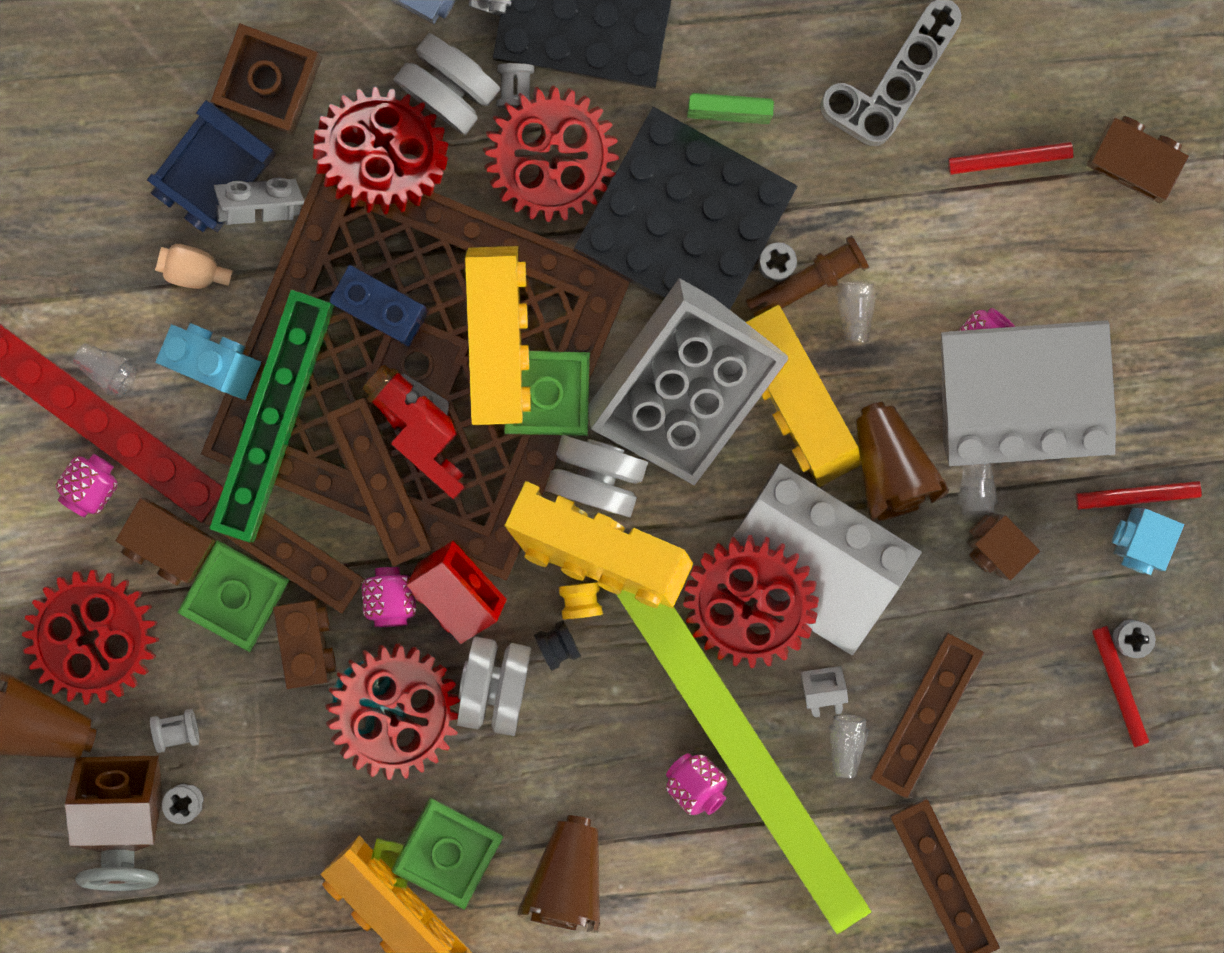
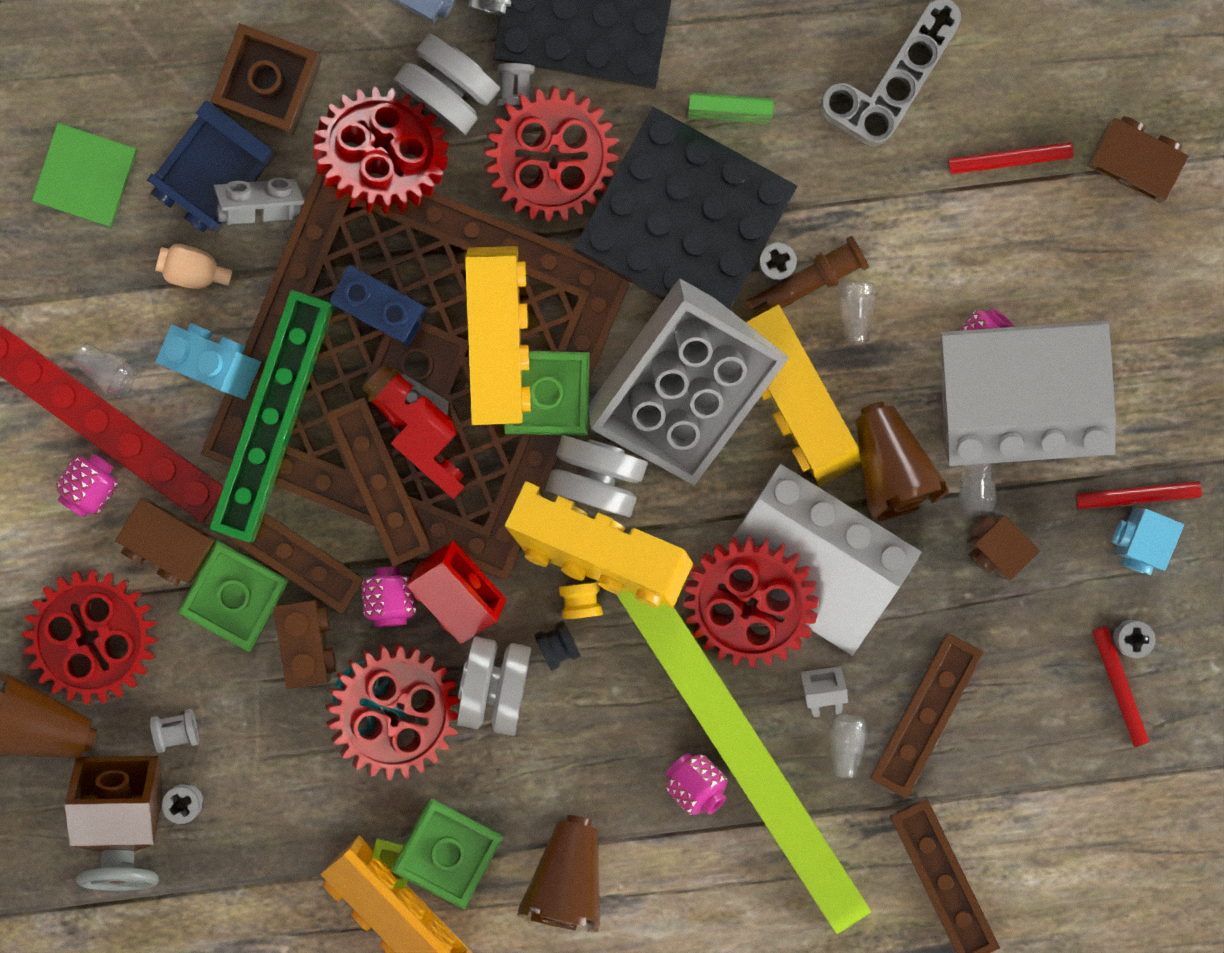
(84, 175): none -> bright green tile

